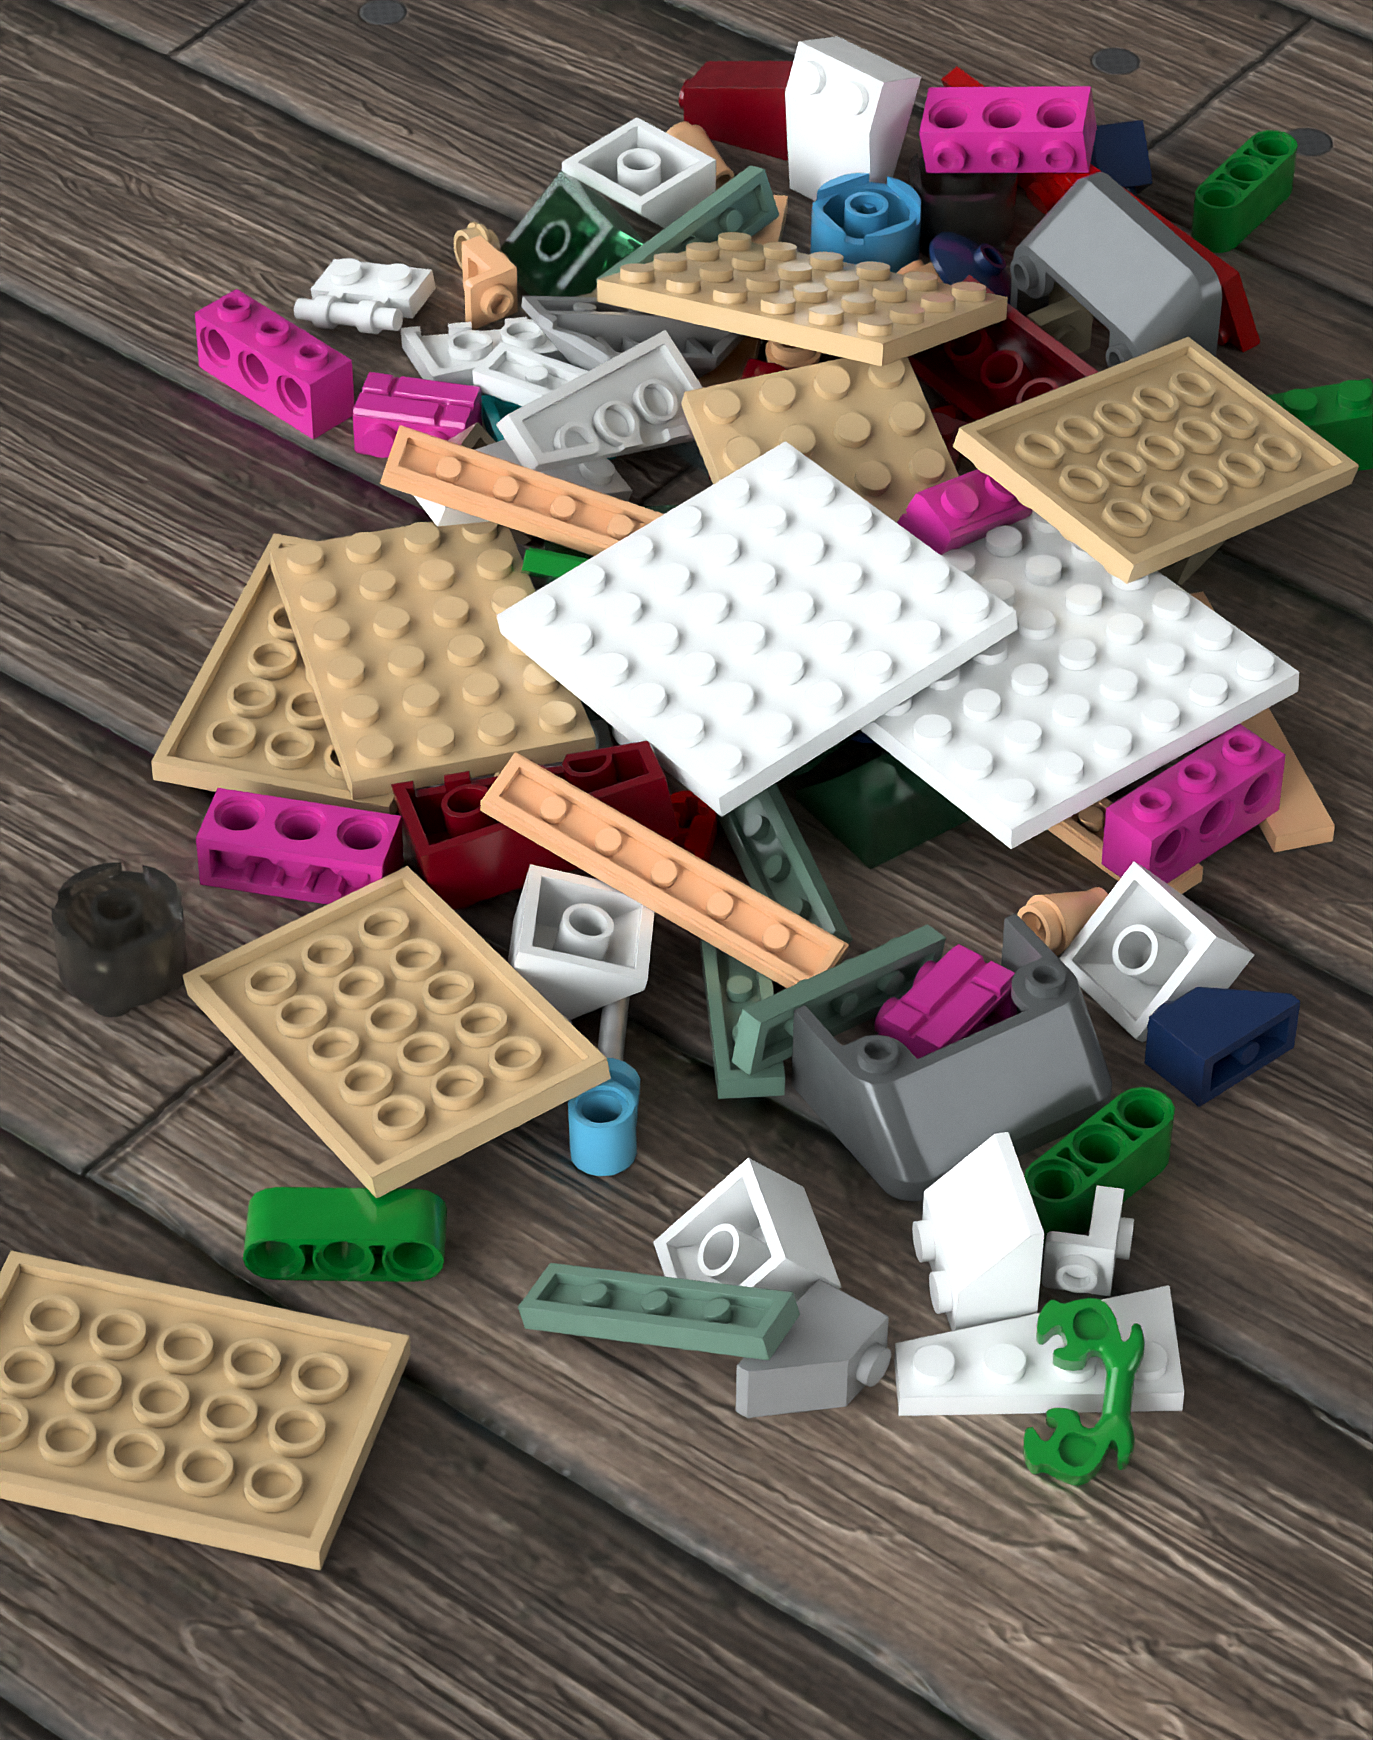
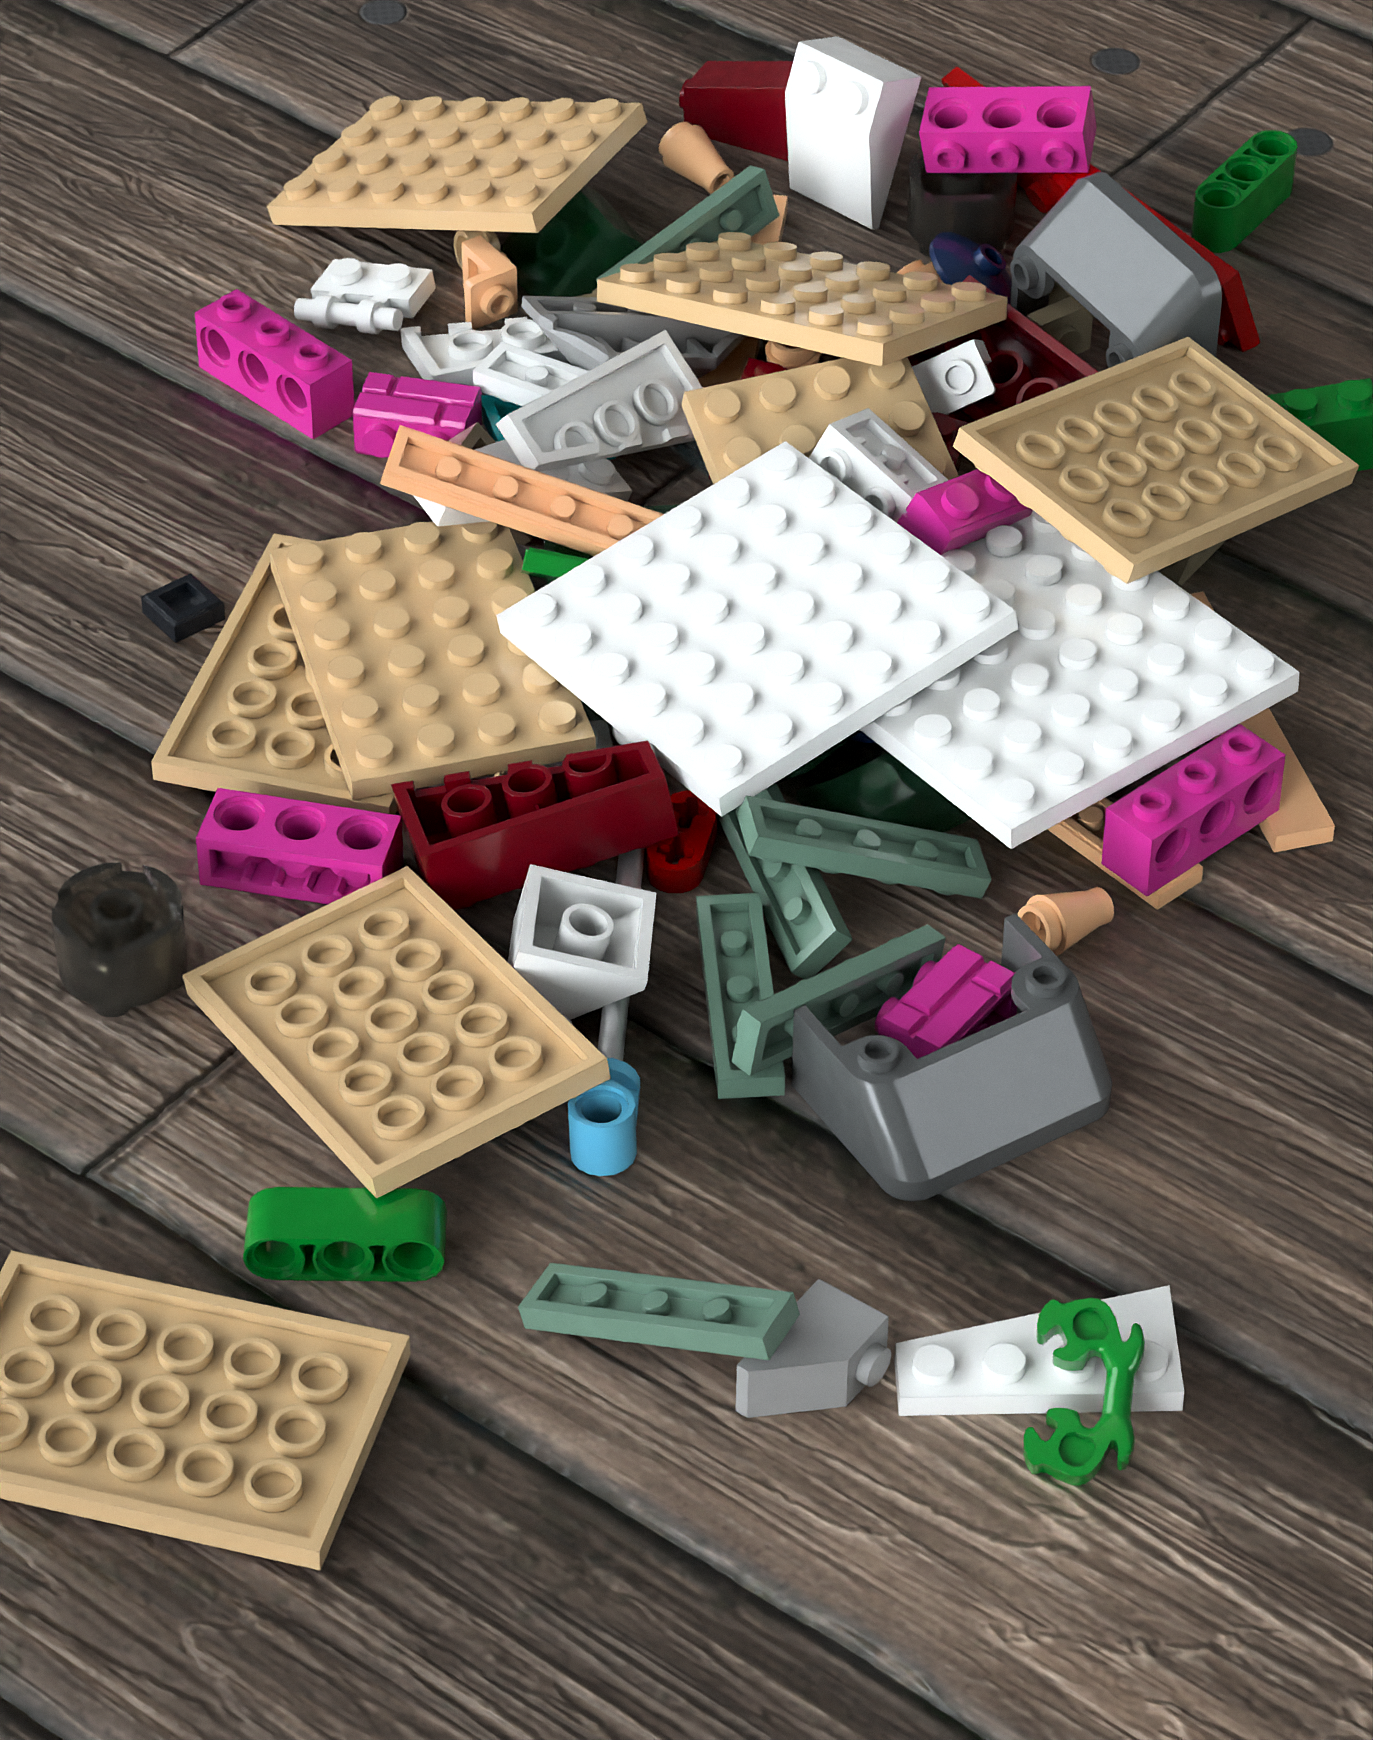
(183, 608): none -> black tile
(458, 164): none -> tan plate
(646, 171): white slope -> none
(660, 874): light nougat tile -> none
(749, 1234): white slope -> none
(863, 847): none -> sand green plate
(867, 220): dark azure brick -> none
(874, 462): none -> white bracket
(956, 377): none -> white bracket
(982, 1238): white slope -> none
(1085, 1261): white bracket -> none
(1114, 1148): green beam -> none
(1123, 154): dark blue slope -> none
(1150, 949): white slope -> none
(1218, 1038): dark blue slope -> none

